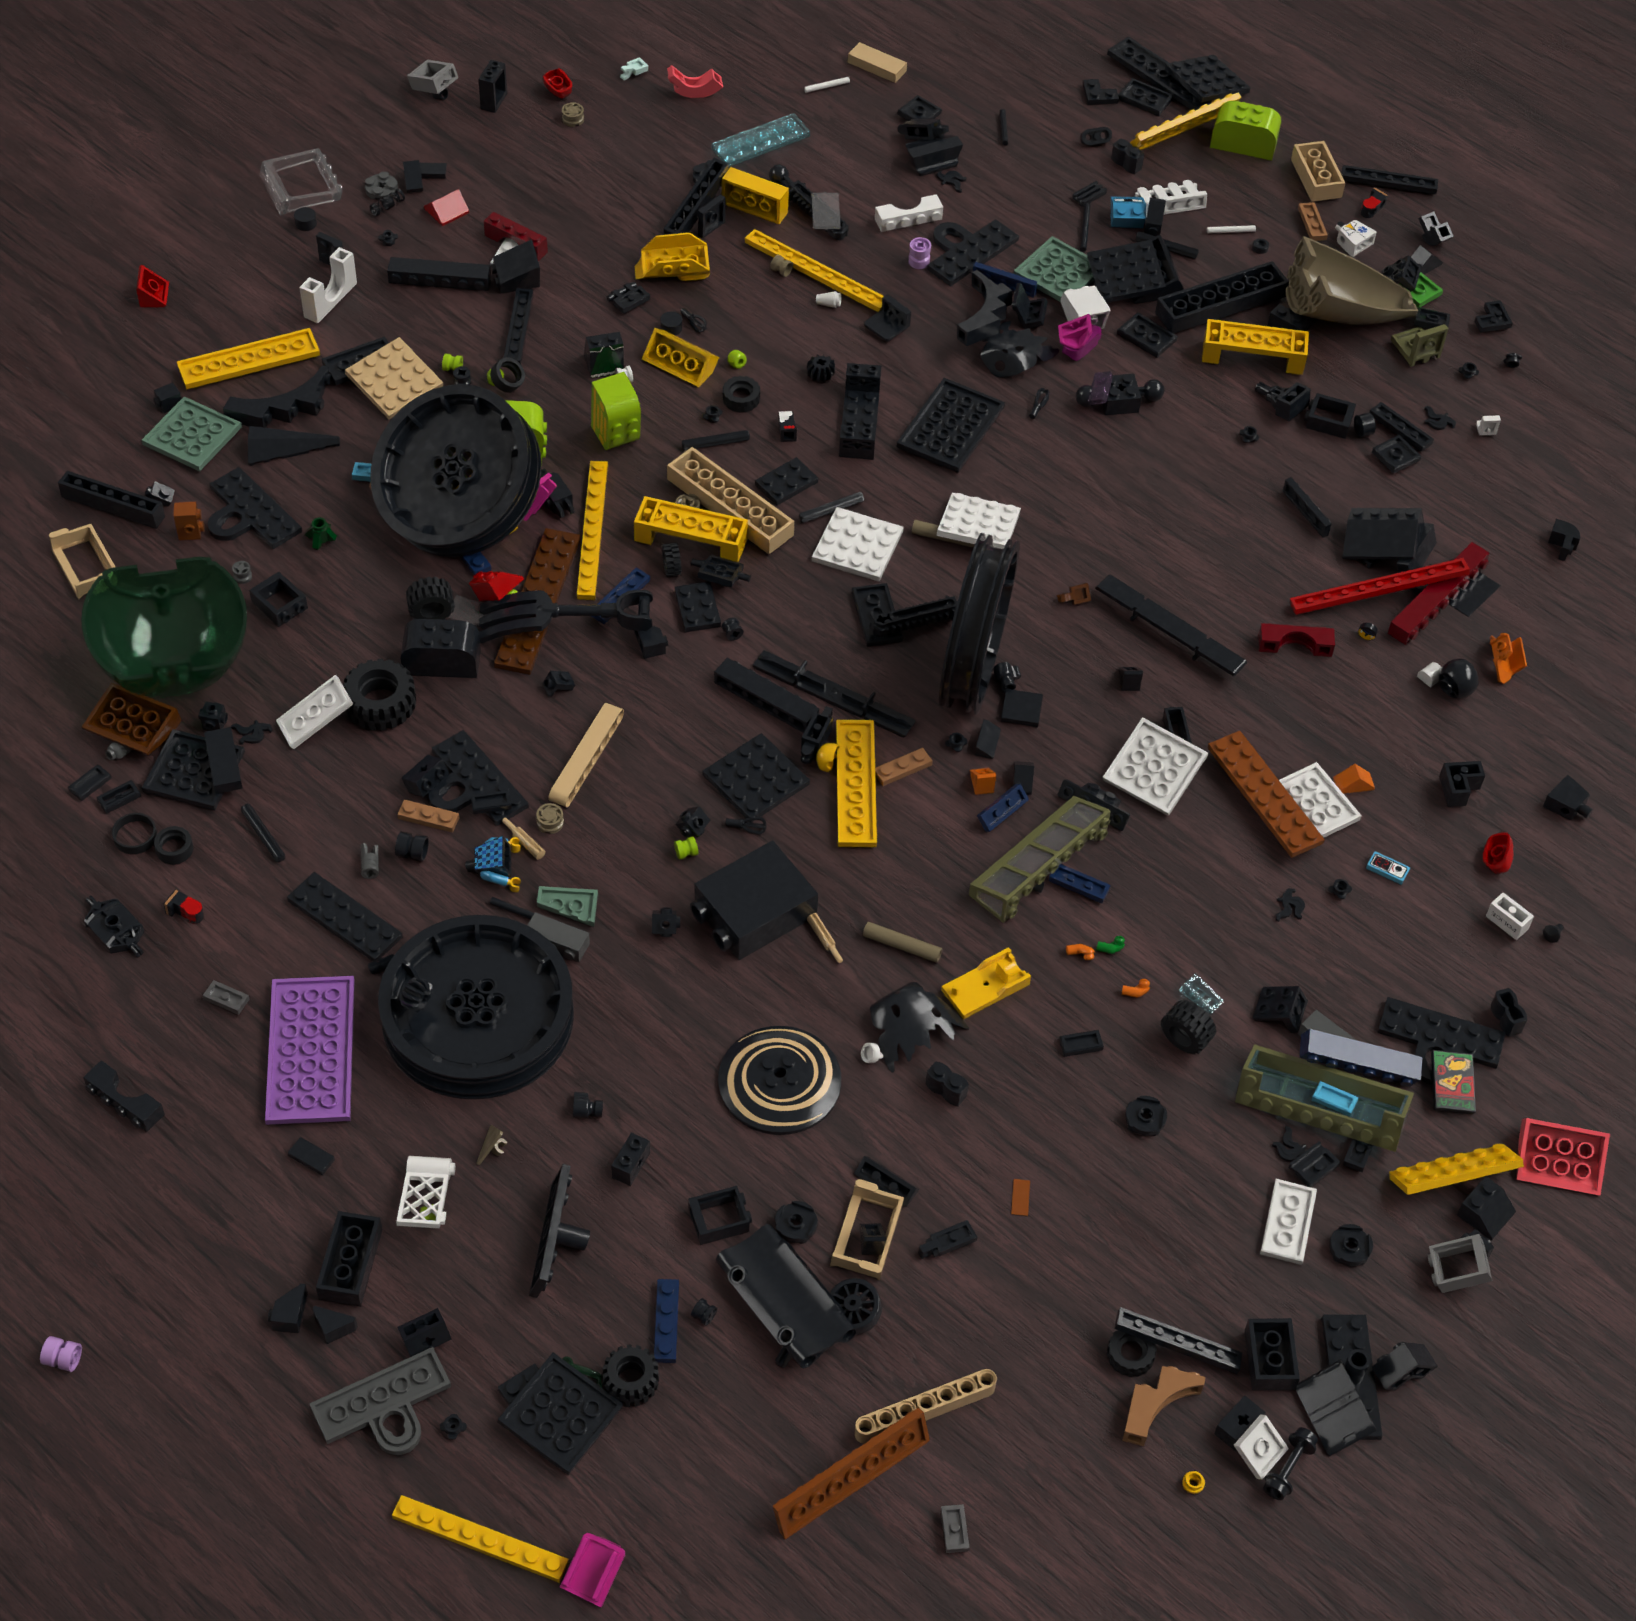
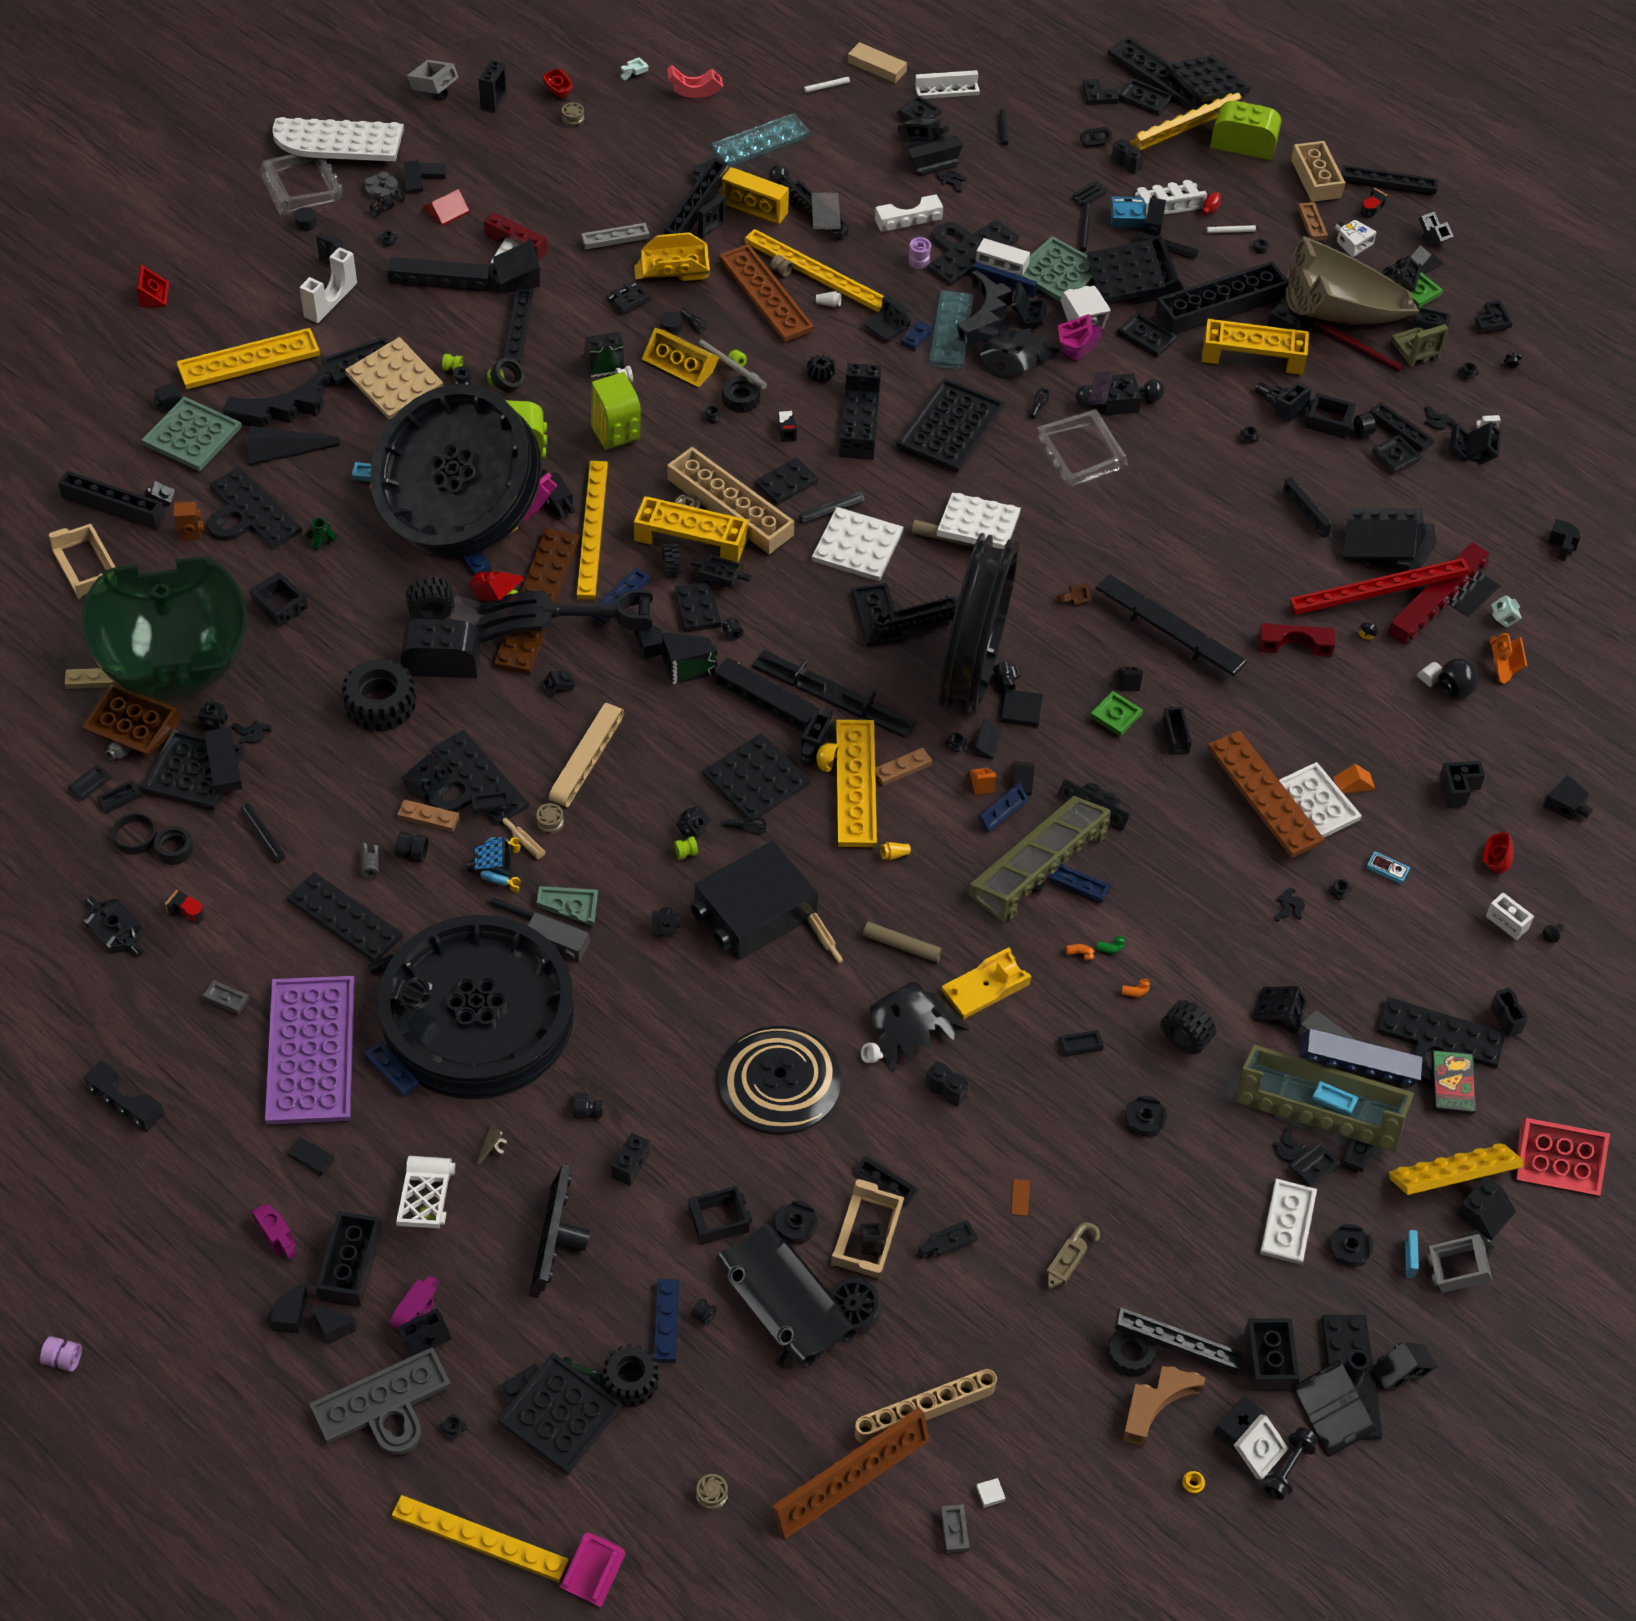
(87, 679): none -> tan plate
(242, 572): dark grey wheel -> none
(274, 1230): none -> magenta piece
(314, 712): white tile -> none
(338, 138): none -> white plate
(392, 1069): none -> dark blue plate
(416, 1302): none -> magenta piece
(615, 236): none -> light grey plate
(688, 657): none -> black slope
(712, 1492): none -> dark tan wheel
(718, 439): black axle -> none
(751, 377): none -> light grey bar
(766, 293): none -> dark orange plate
(894, 850): none -> yellow cone
(916, 335): none -> dark blue plate
(946, 82): none -> white fence
(946, 348): none -> clear light blue plate
(990, 1492): none -> white tile
(1003, 257): none -> white brick
(1069, 1256): none -> dark tan plate
(1088, 418): none -> clear windscreen
(1116, 713): none -> bright green plate
(1155, 766): white plate -> none
(1201, 985): clear light blue slope -> none
(1211, 203): none -> red plant
(1329, 330): none -> dark red bar
(1411, 1254): none -> medium azure tile
(1477, 445): none -> black piece
(1506, 611): none -> light aqua brick

